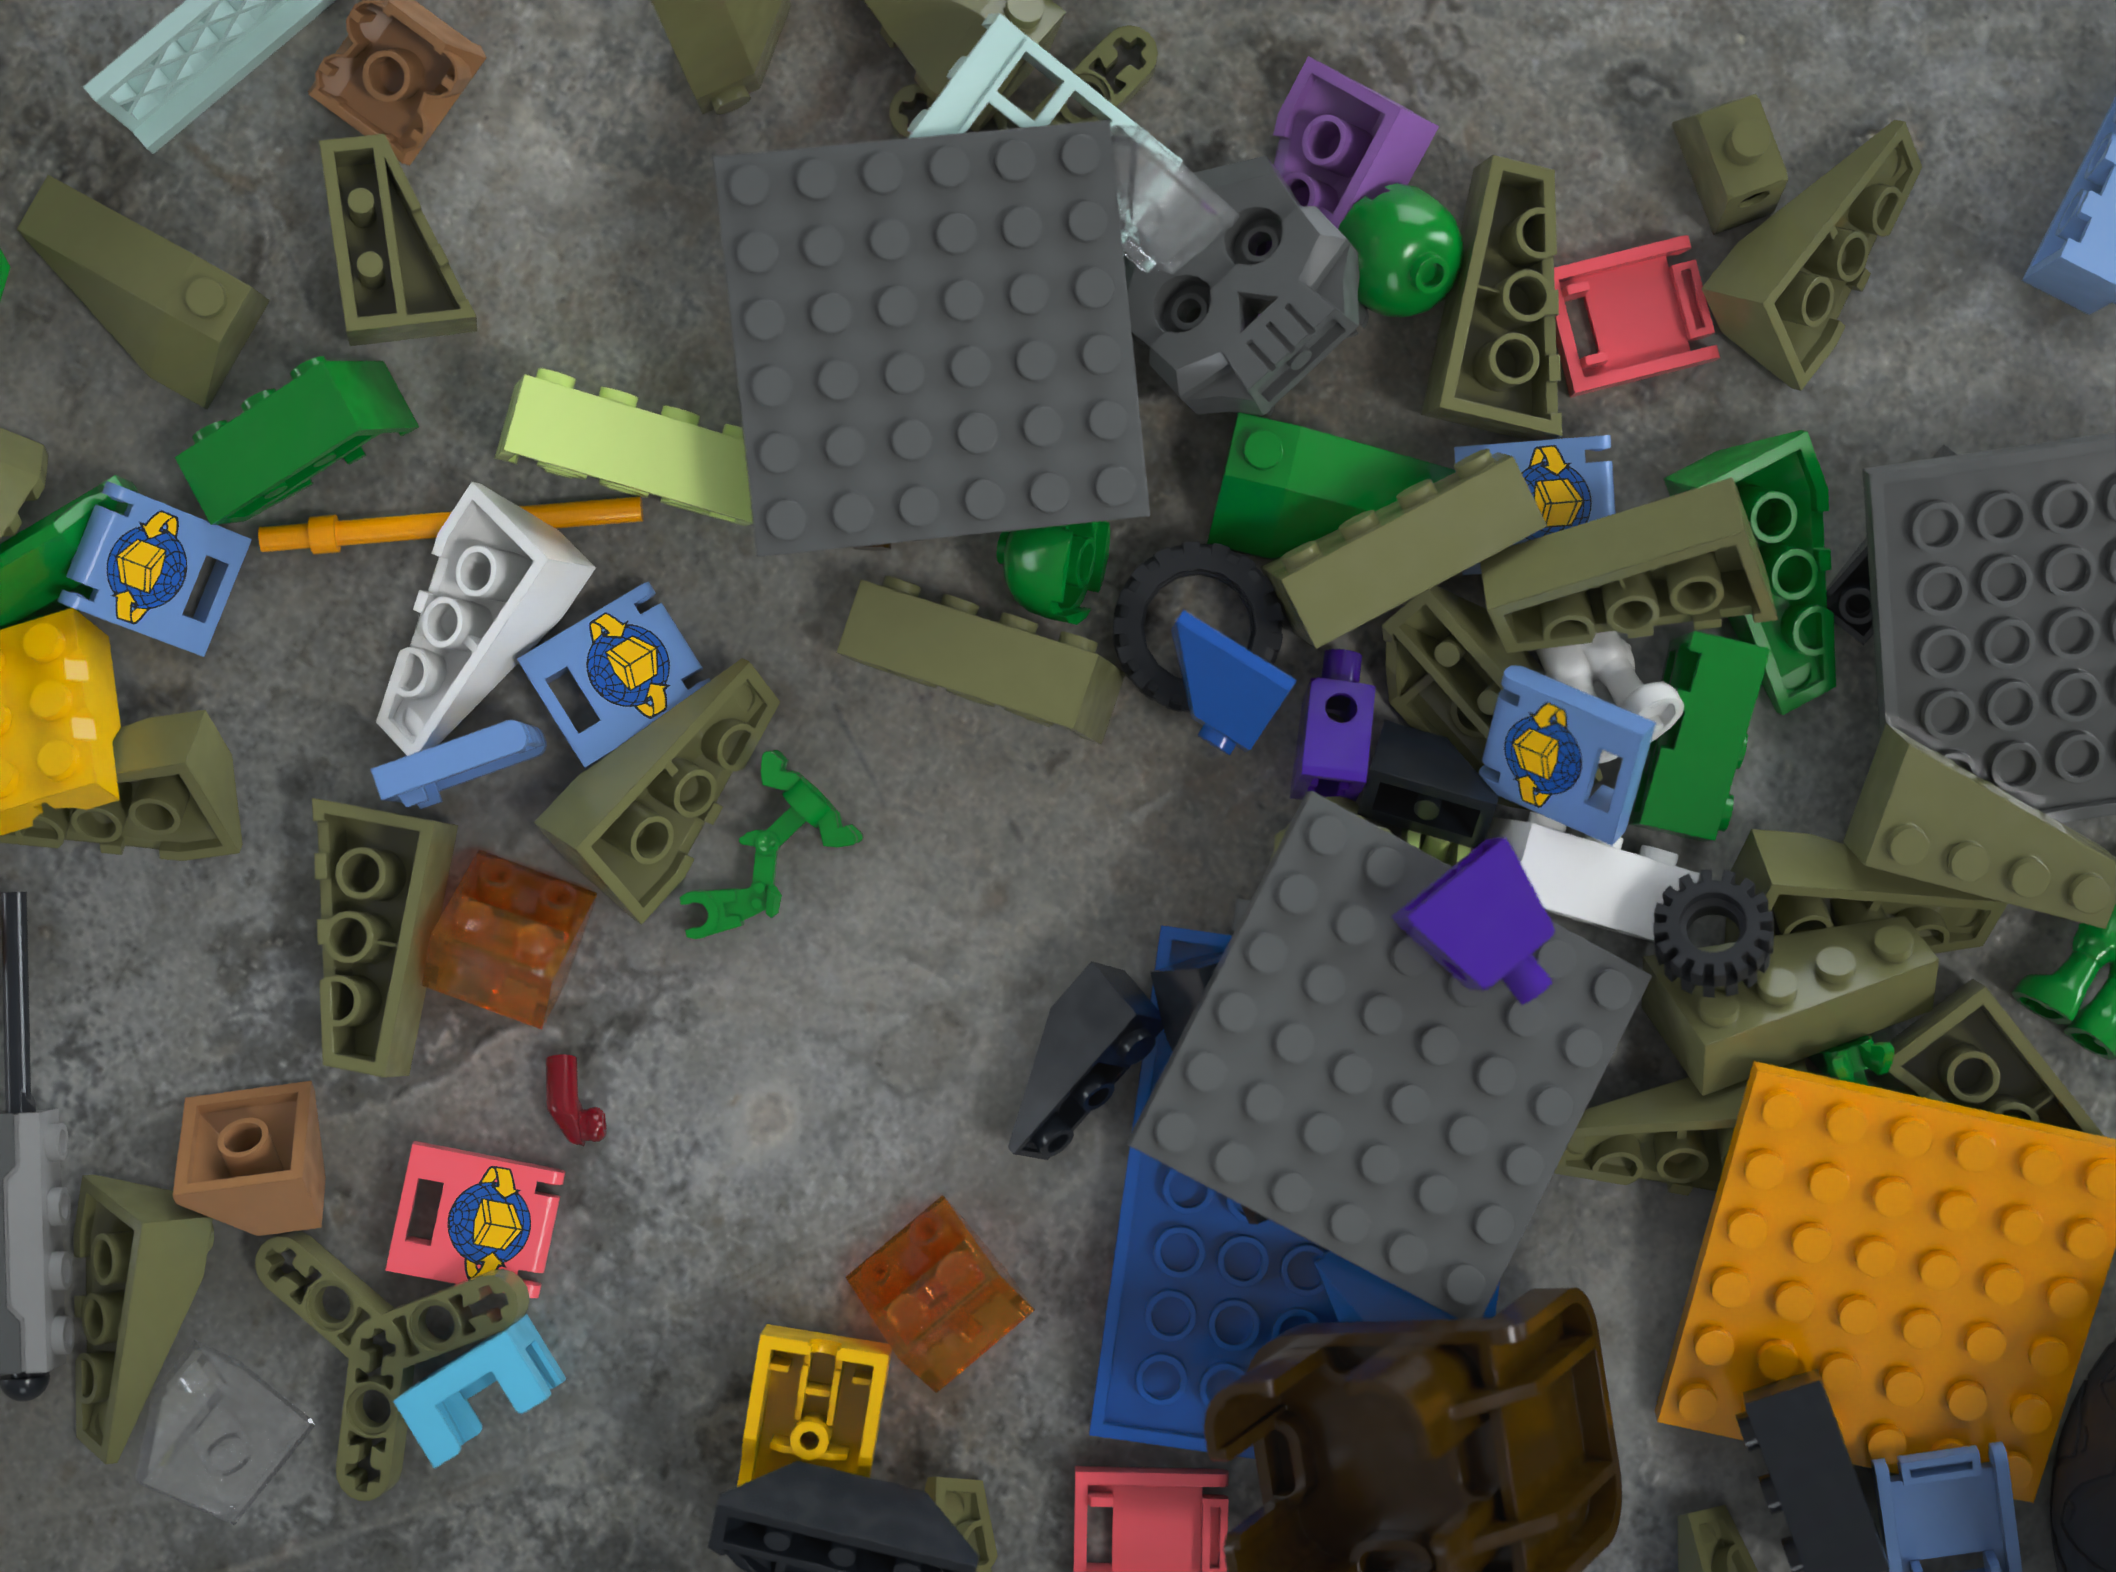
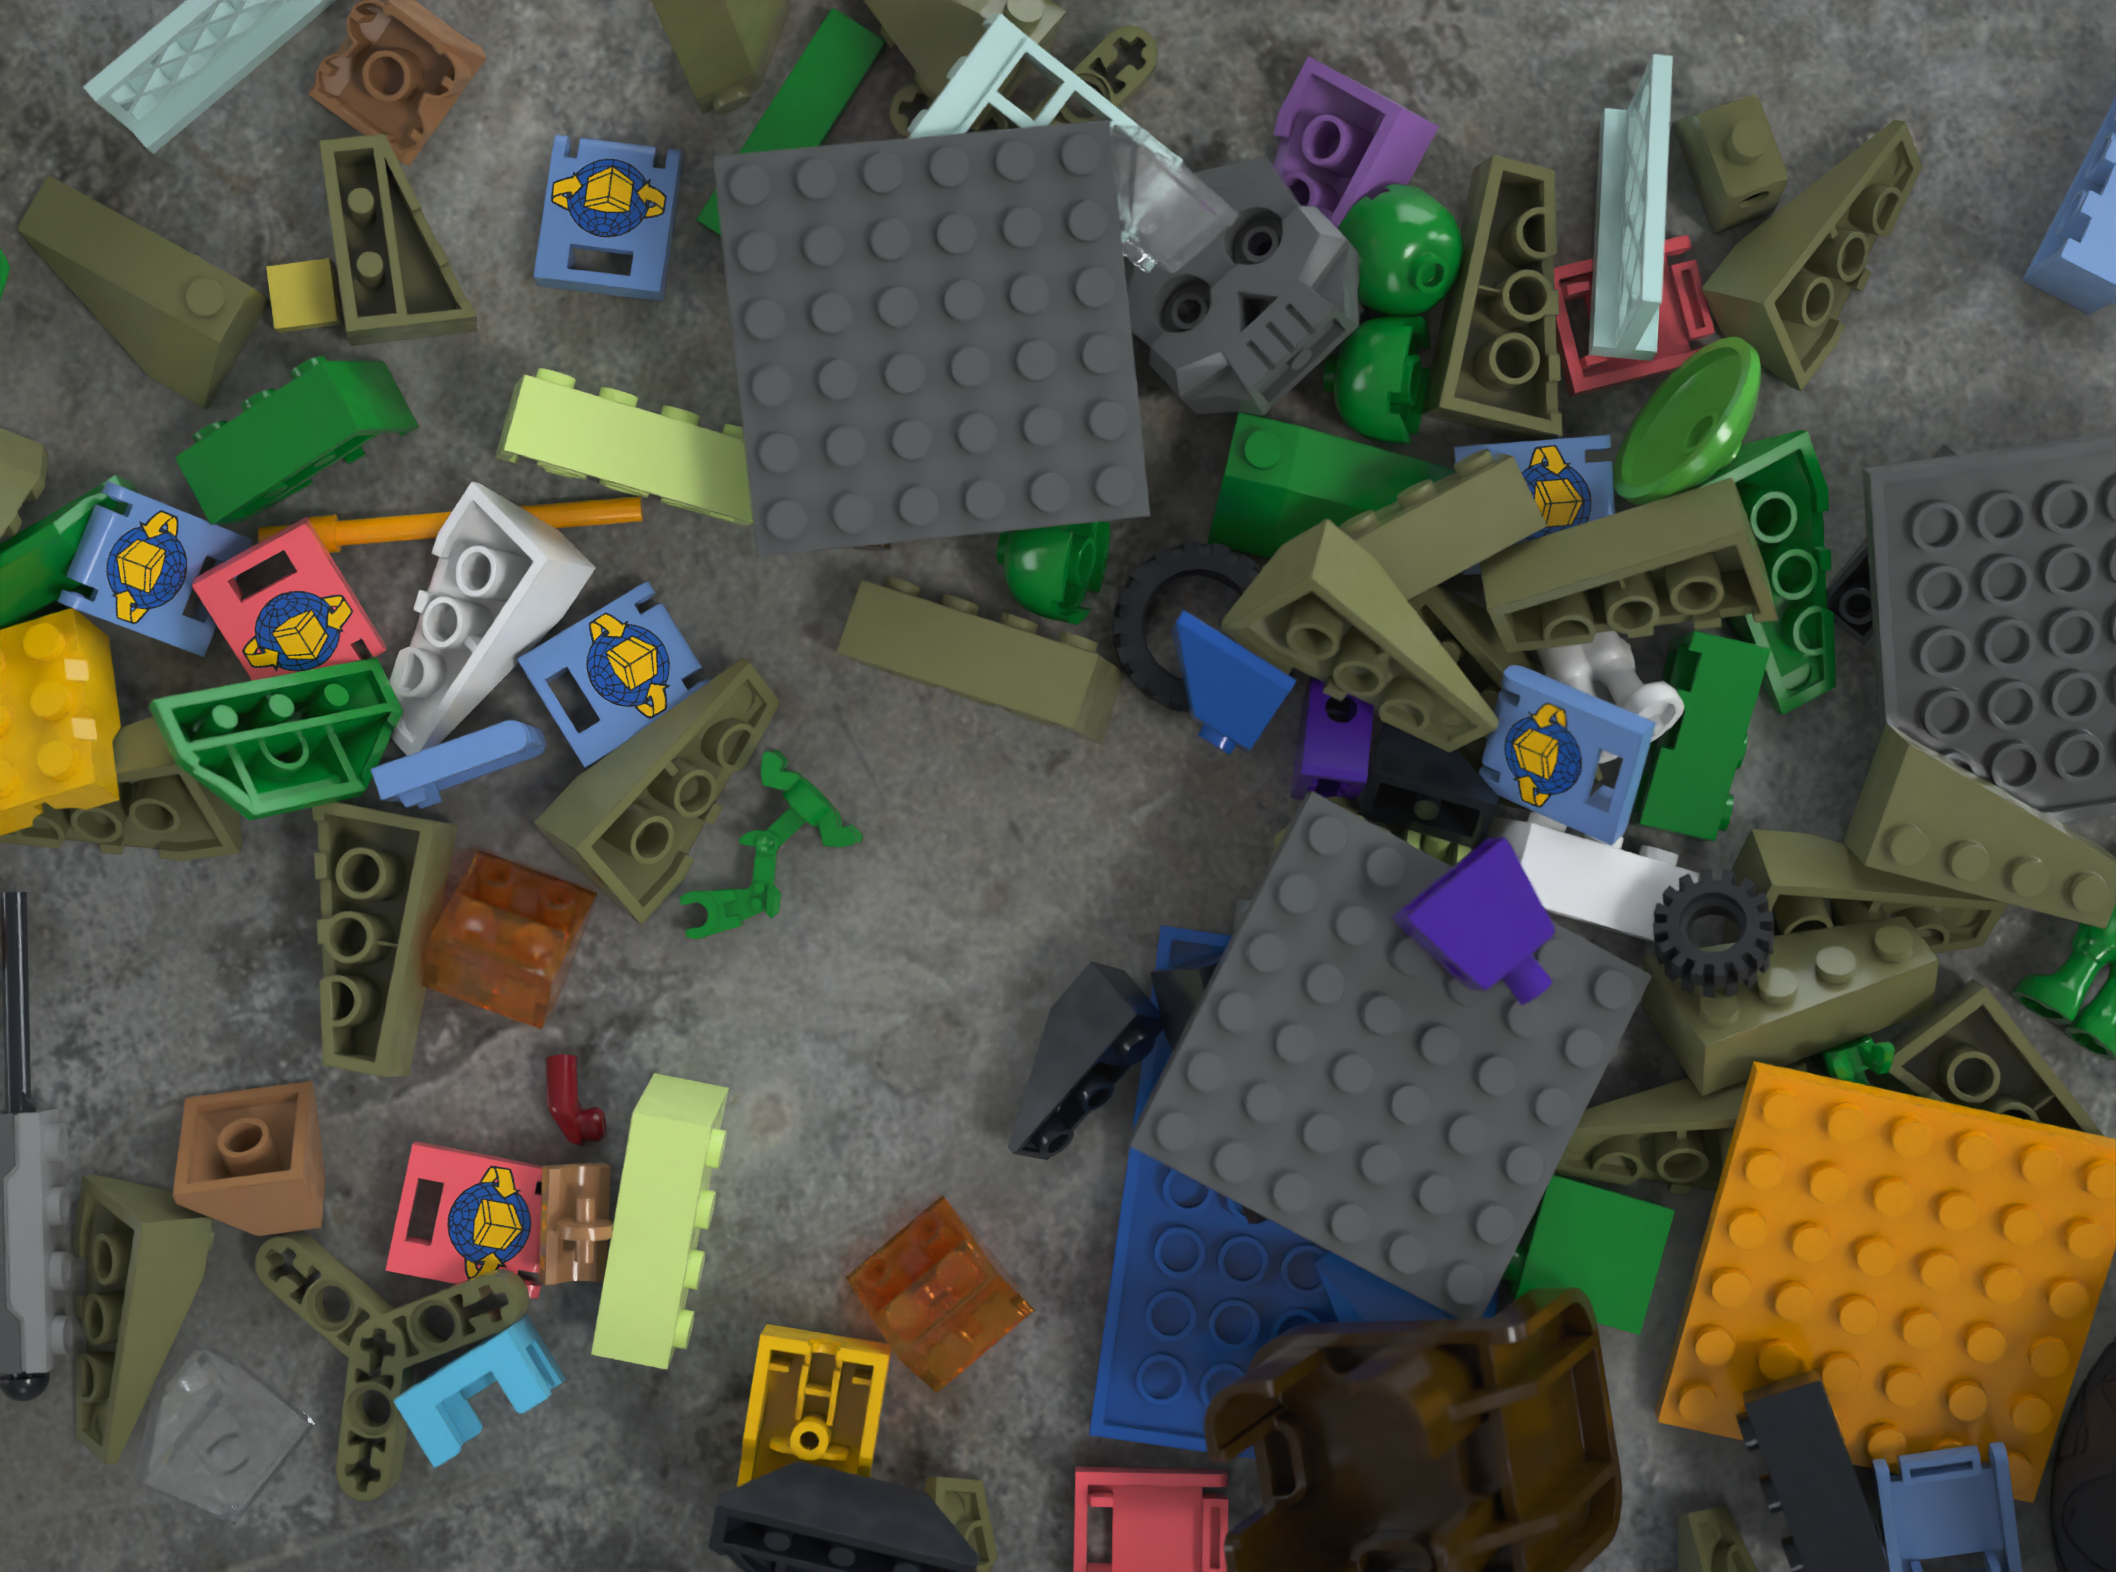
(284, 737): none -> green wedge
(294, 622): none -> coral container
(304, 295): none -> light yellow tile
(574, 1222): none -> medium nougat hips
(612, 204): none -> medium blue container
(659, 1220): none -> yellowish green wedge
(812, 94): none -> green tile
(1346, 623): none -> olive wedge
(1381, 377): none -> green cylinder
(1593, 1242): none -> green piece
(1631, 220): none -> light aqua fence
(1690, 423): none -> bright green dish

